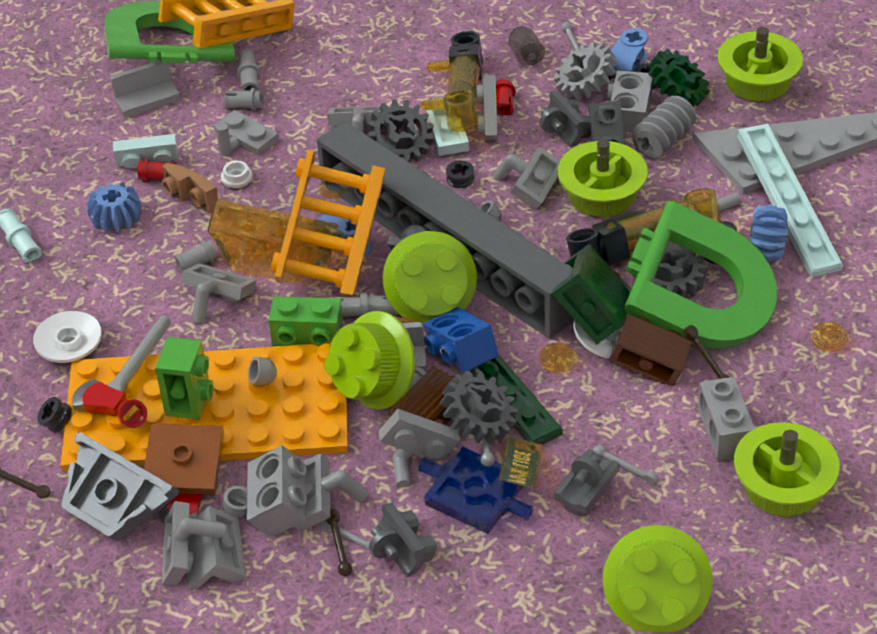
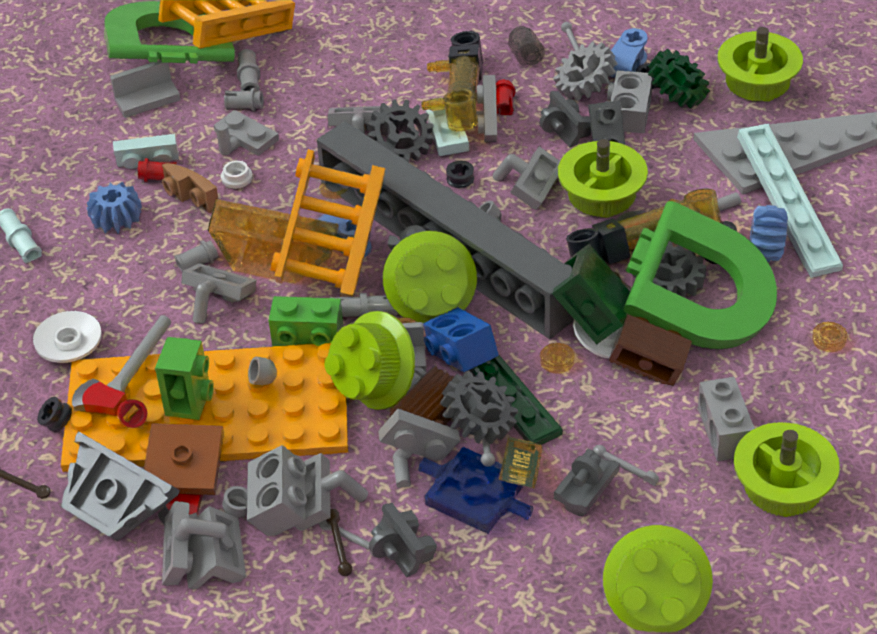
(664, 127): light grey piece -> none
(691, 333): dark brown hinge -> none

